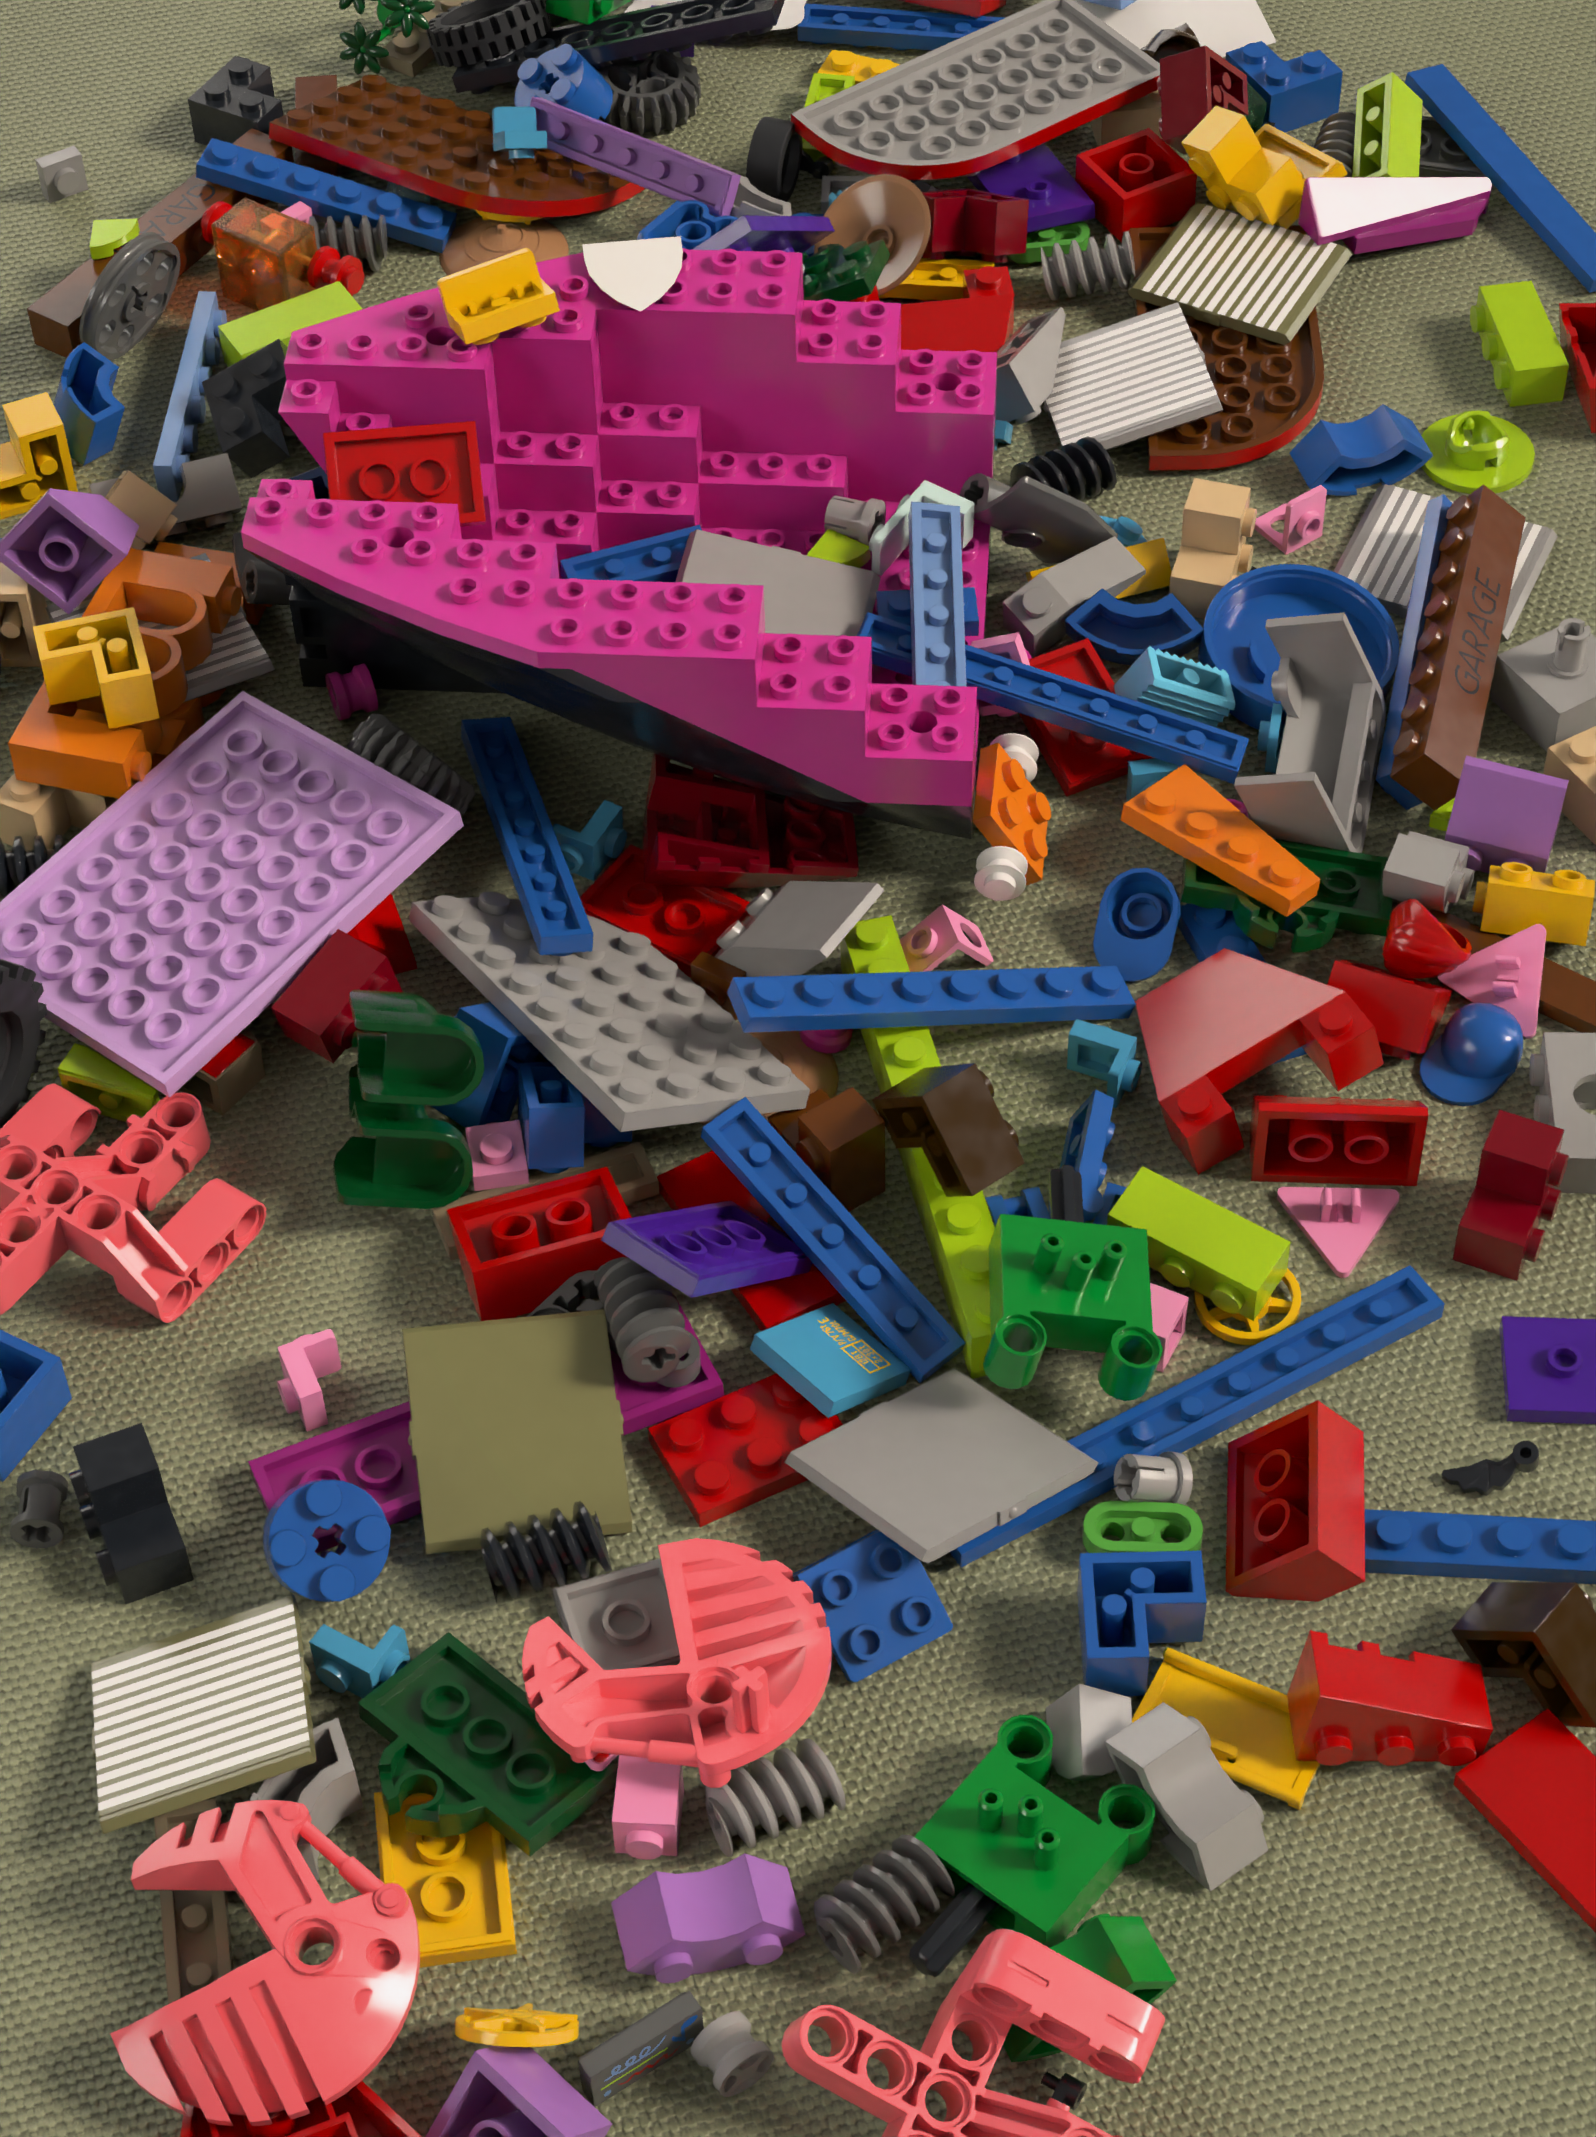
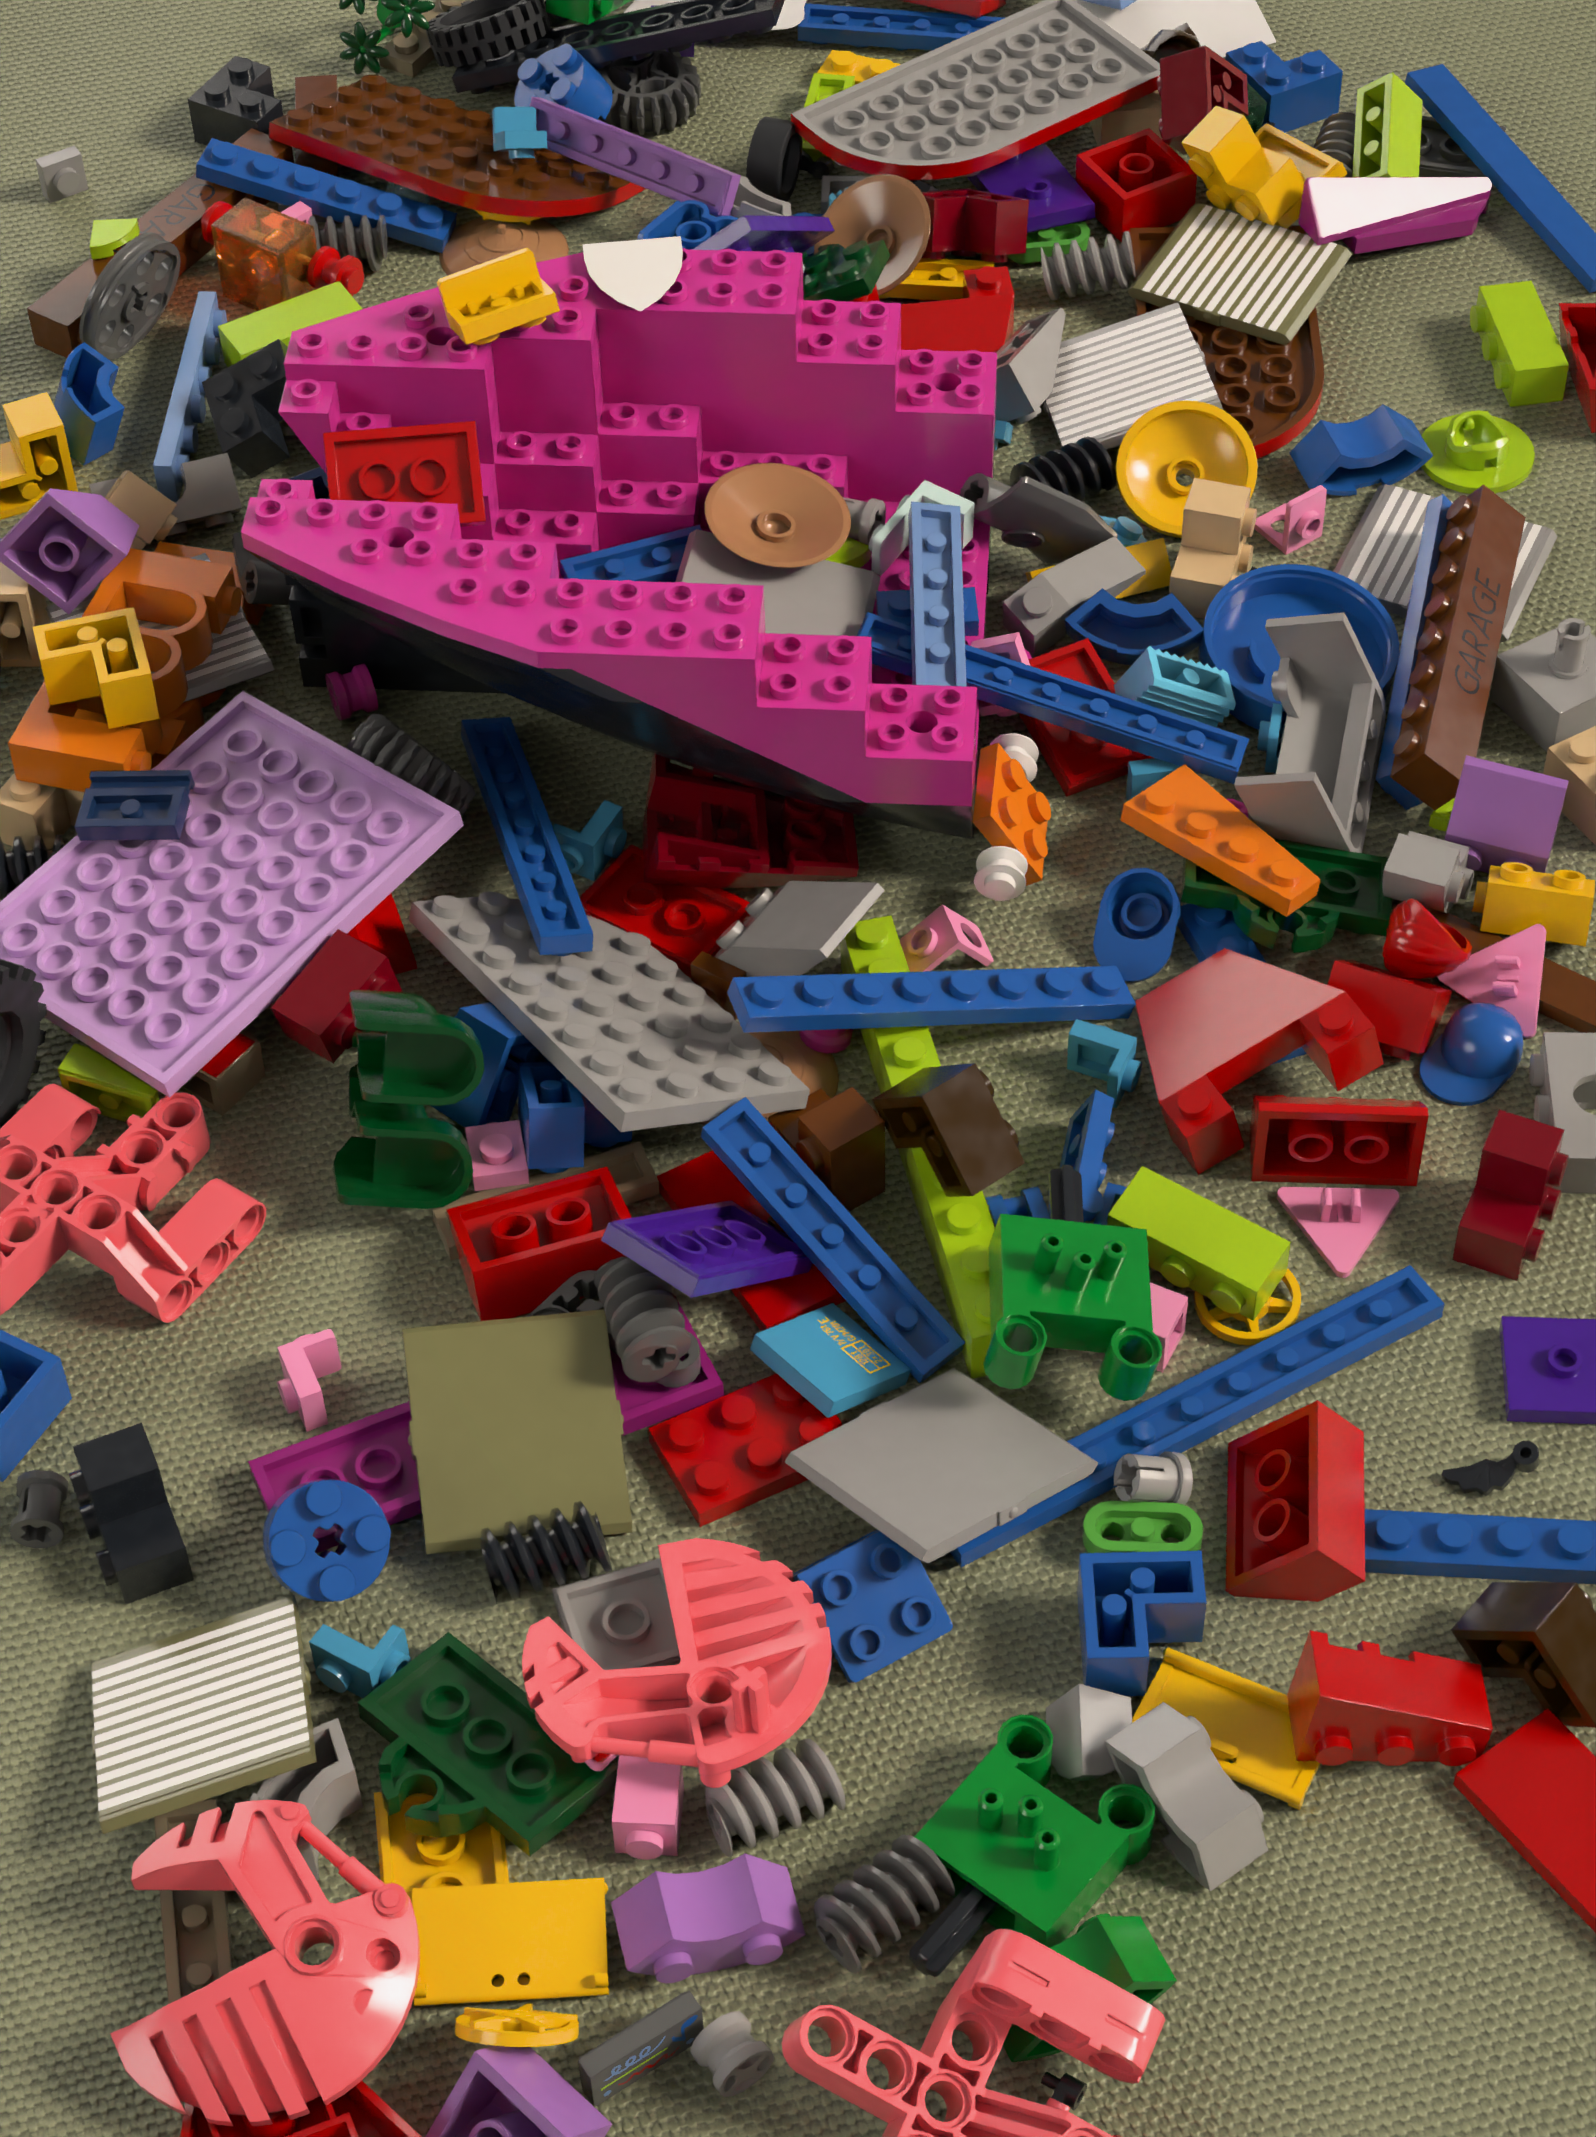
(135, 805): none -> dark blue plate
(511, 1931): none -> yellow door
(777, 515): none -> medium nougat hat
(1178, 441): none -> yellow dish

